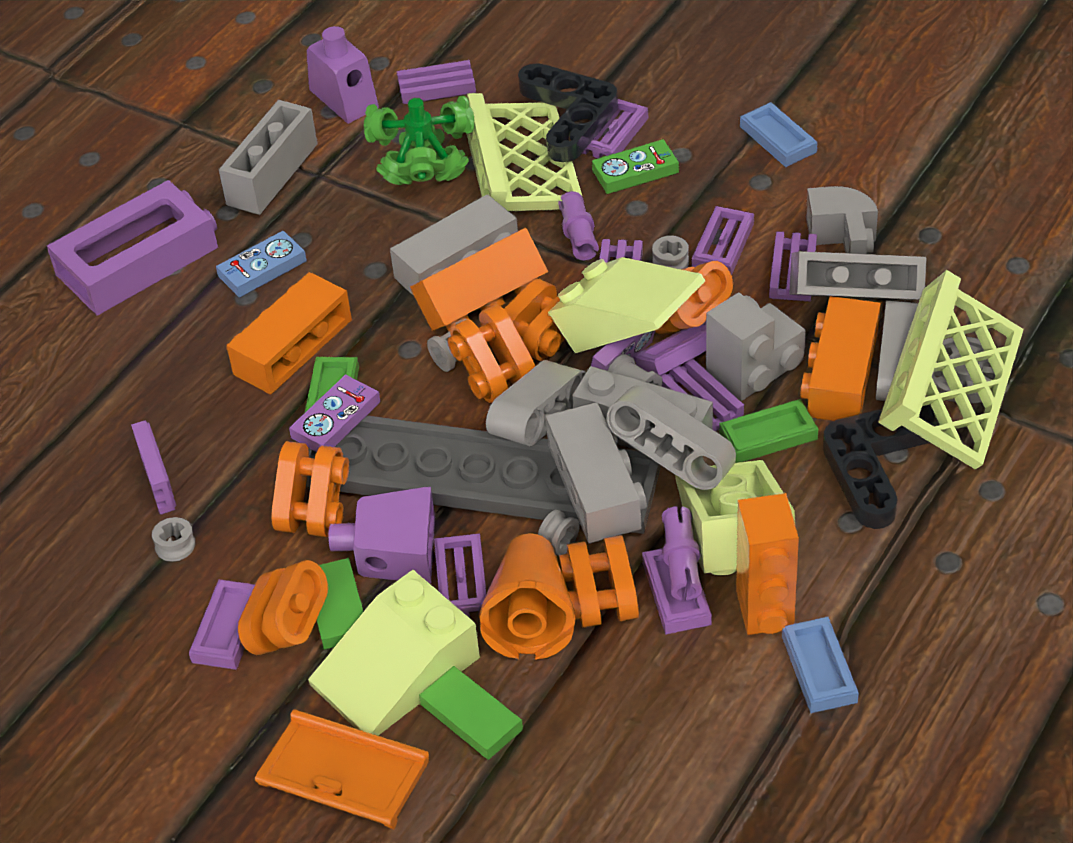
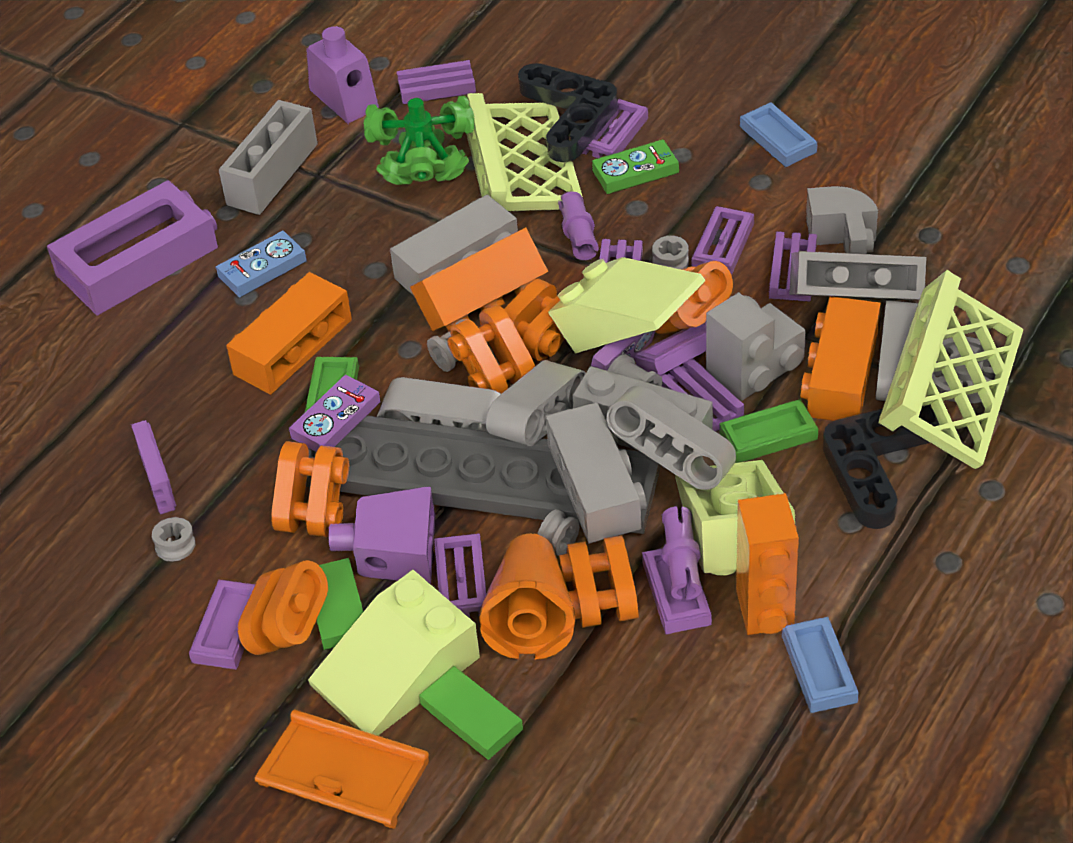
(437, 403): none -> light grey beam

